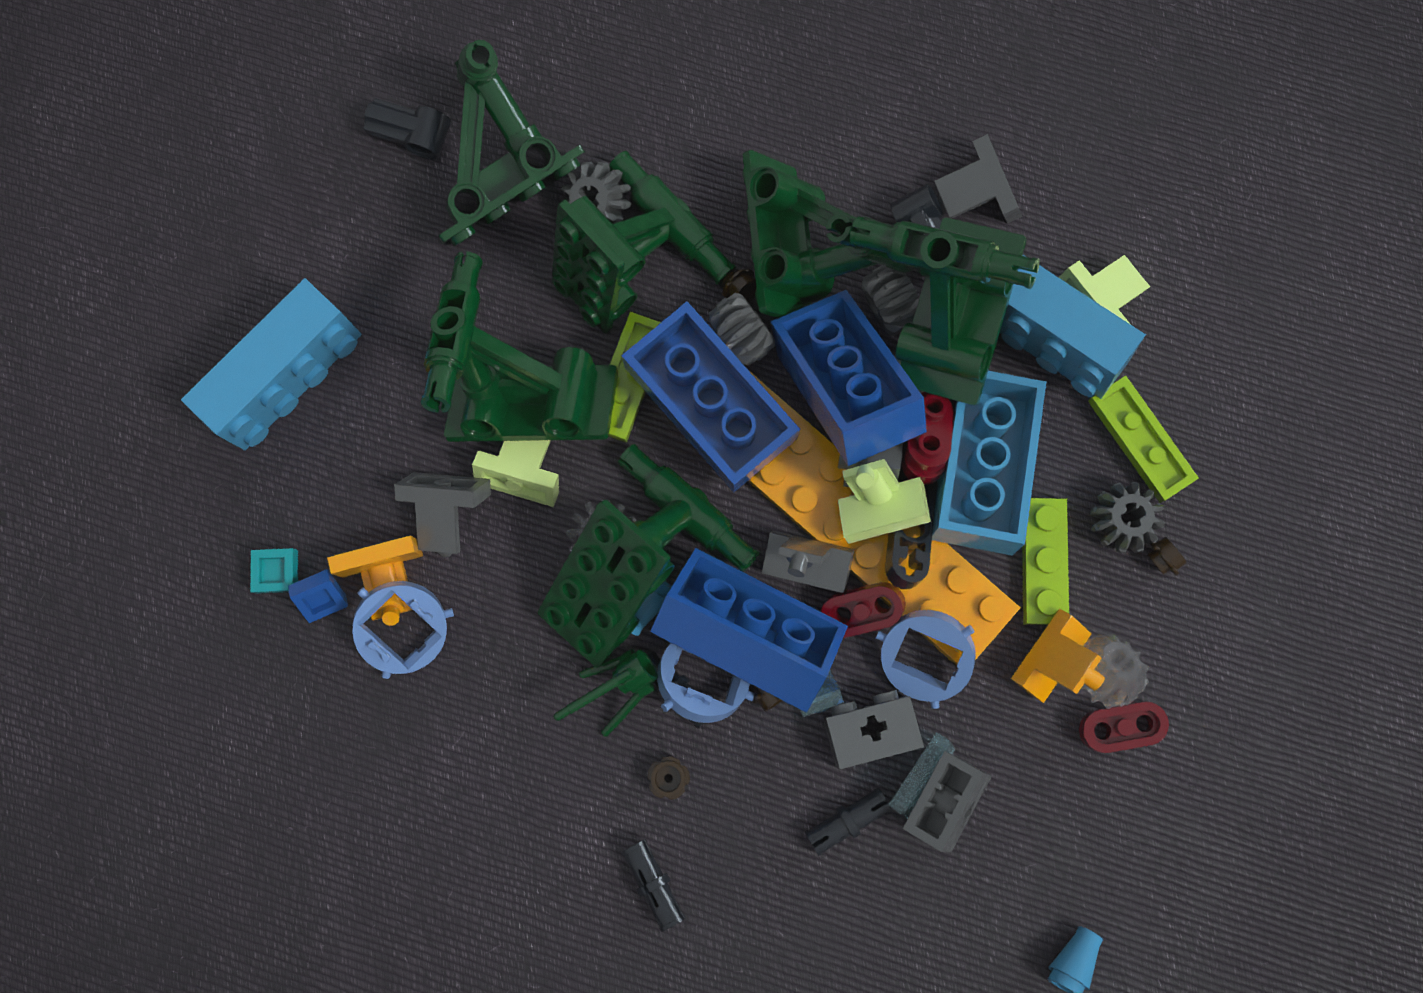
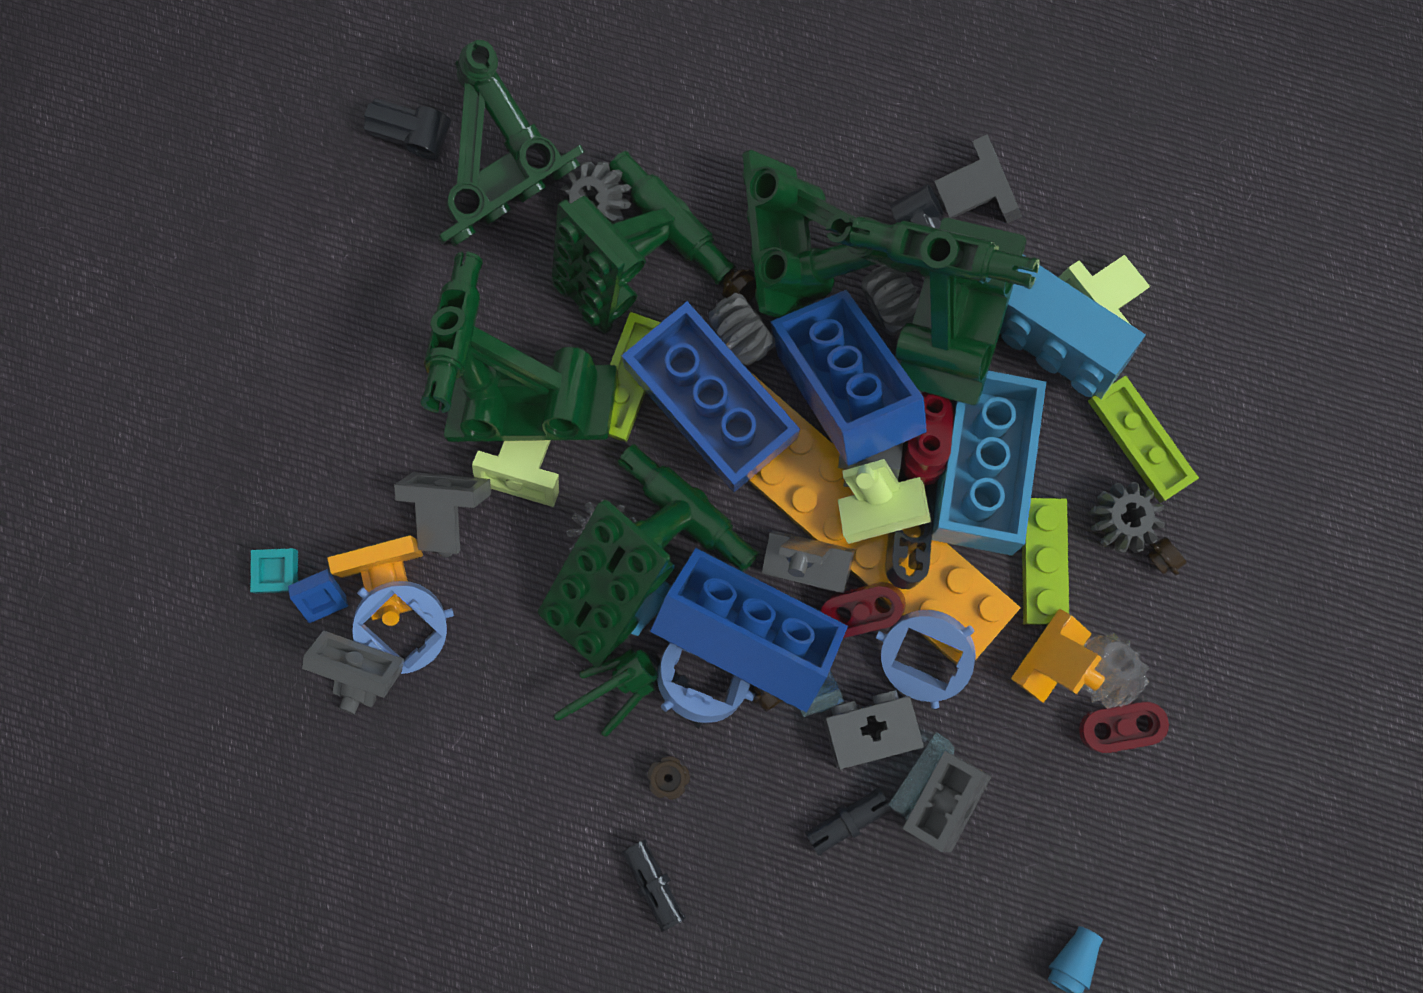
(272, 367): dark azure brick -> none
(357, 669): none -> dark grey piece

